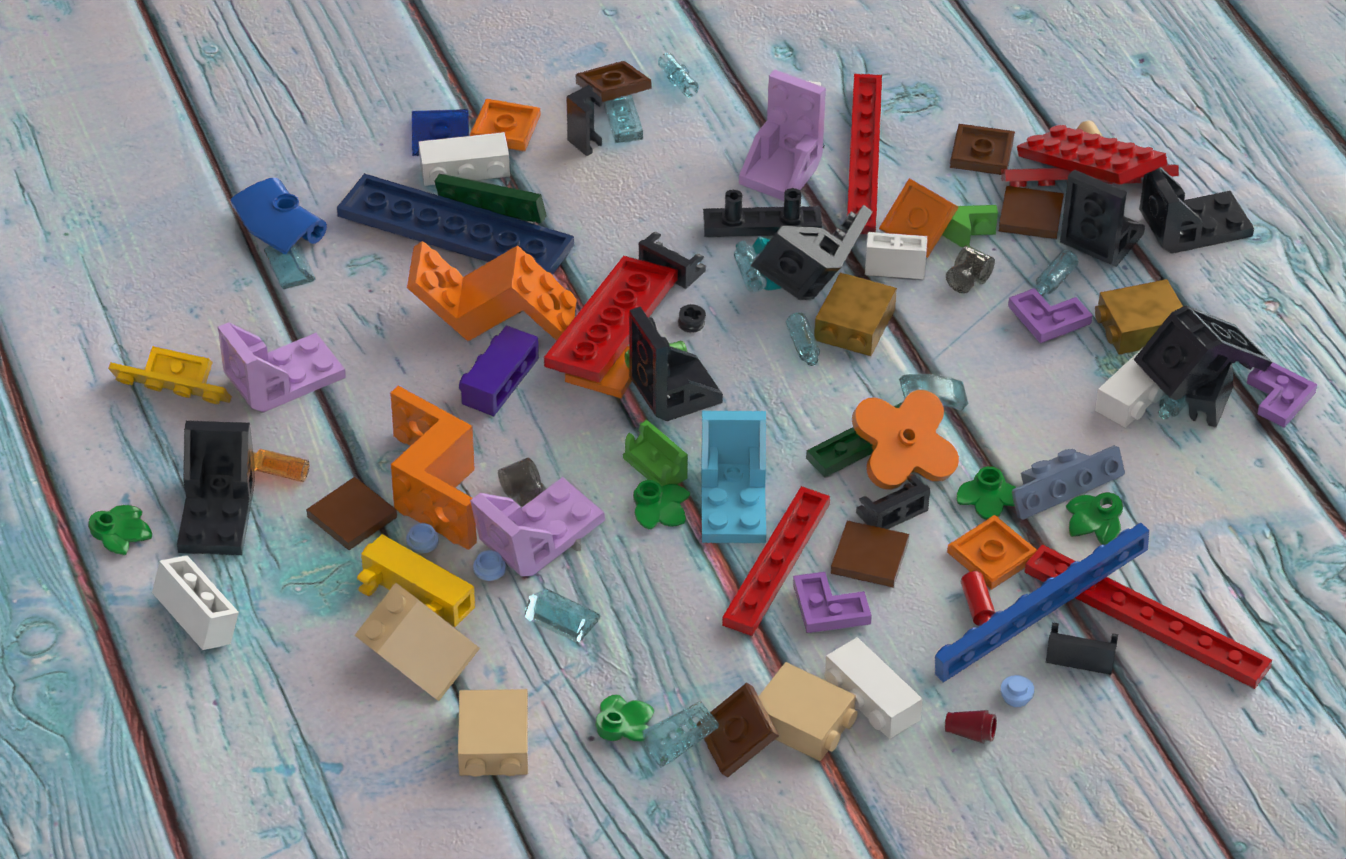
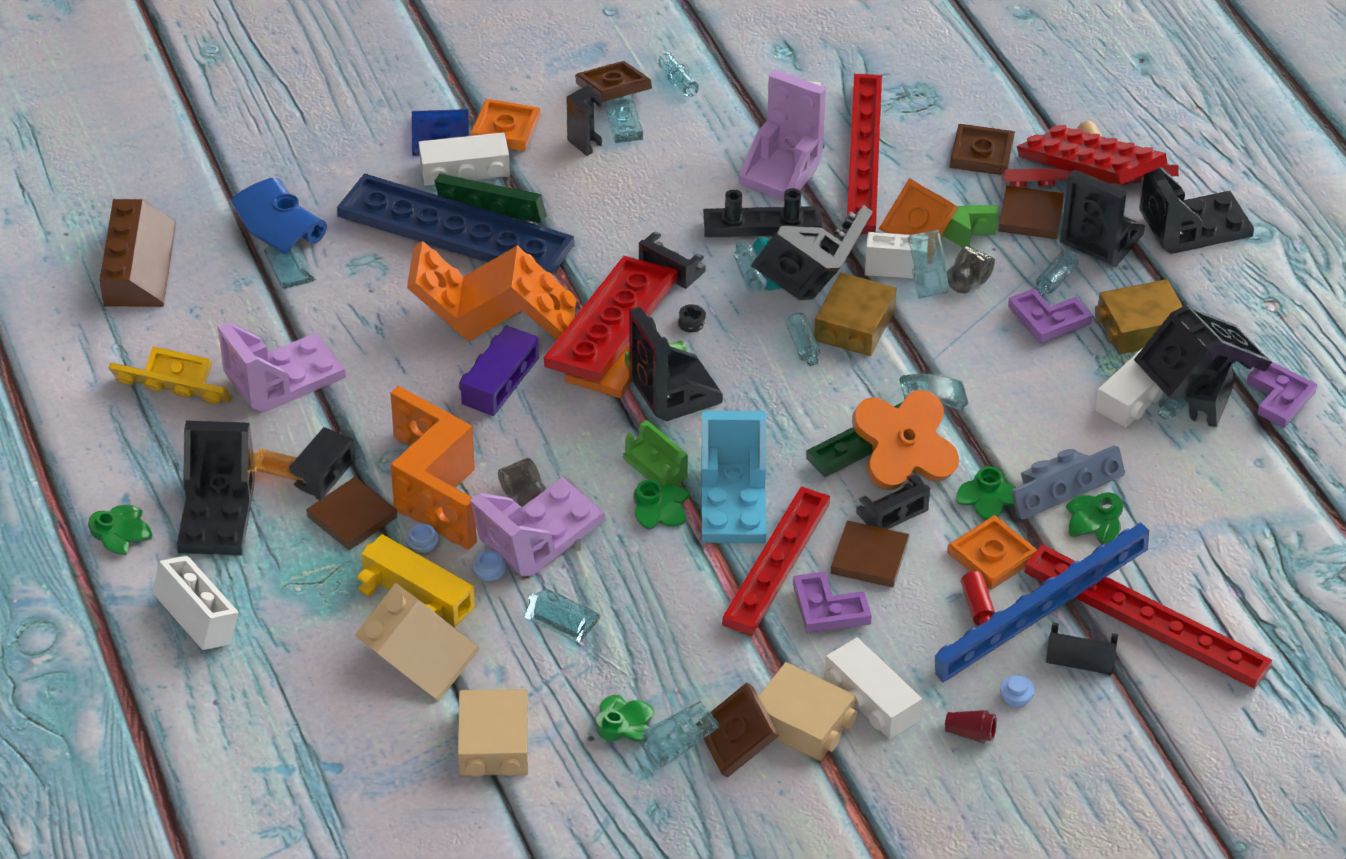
(136, 255): none -> reddish brown slope
(323, 462): none -> black hinge
(929, 264): none -> clear light blue slope

